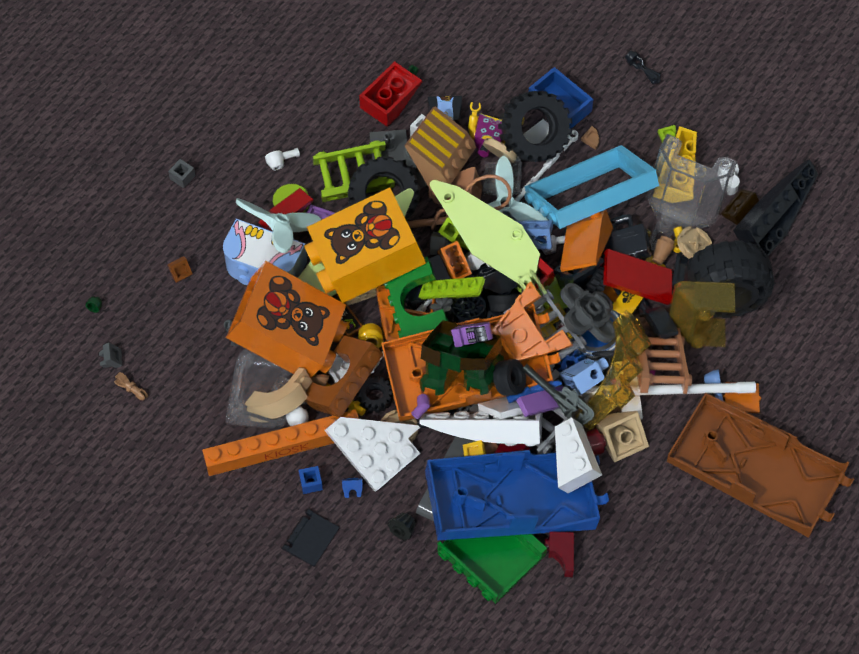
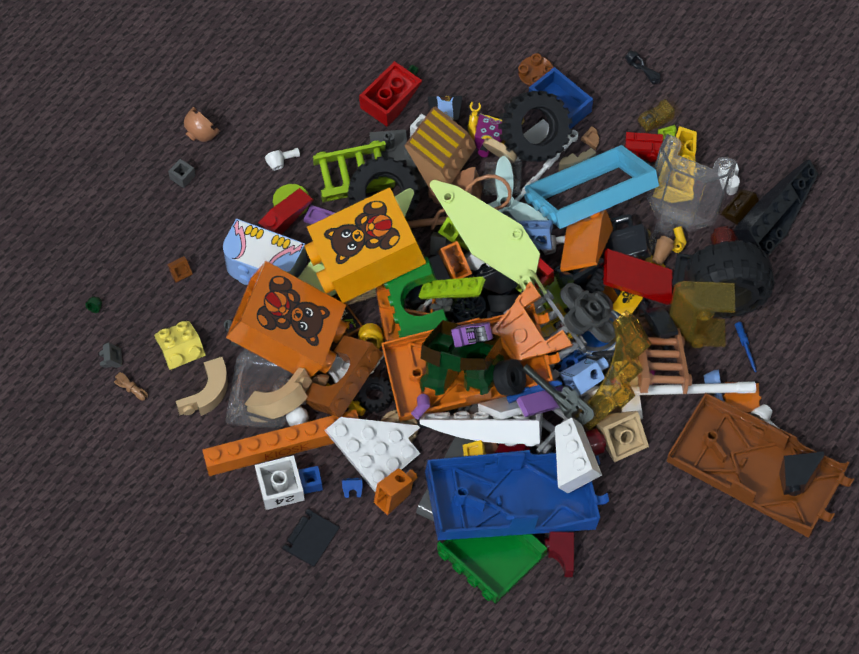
(180, 344): none -> light yellow bracket
(199, 126): none -> nougat cylinder
(211, 394): none -> tan arch
(279, 482): none -> white brick
(281, 224): light aqua piece -> none
(394, 489): none -> orange torso
(402, 526): pearl dark grey piece -> none
(533, 68): none -> dark orange dish
(572, 159): none -> dark tan slope
(644, 145): none -> red brick
(657, 116): none -> clear yellow leg
(692, 240): tan tile -> none
(722, 234): none -> clear red head
(744, 341): none -> blue piece
(764, 413): none -> white bar
(799, 472): none -> black slope

